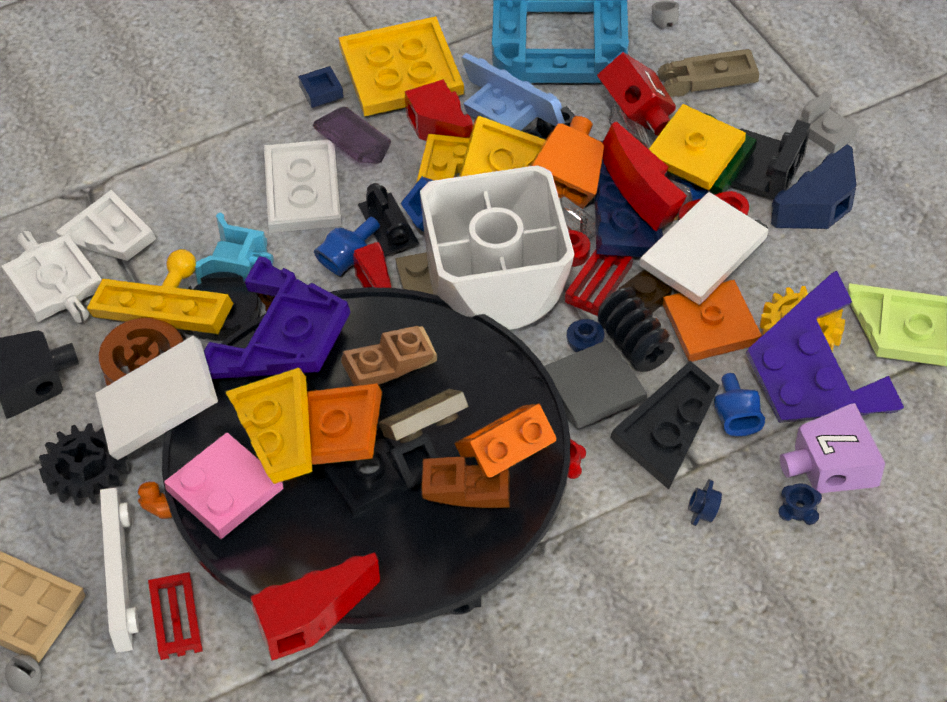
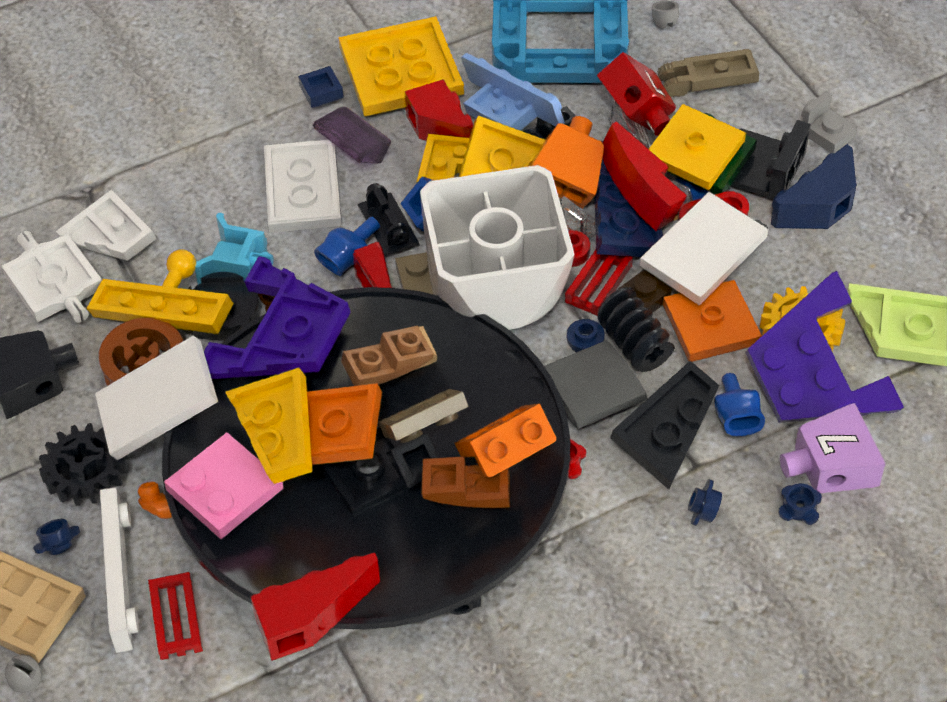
(55, 537): none -> dark blue plate

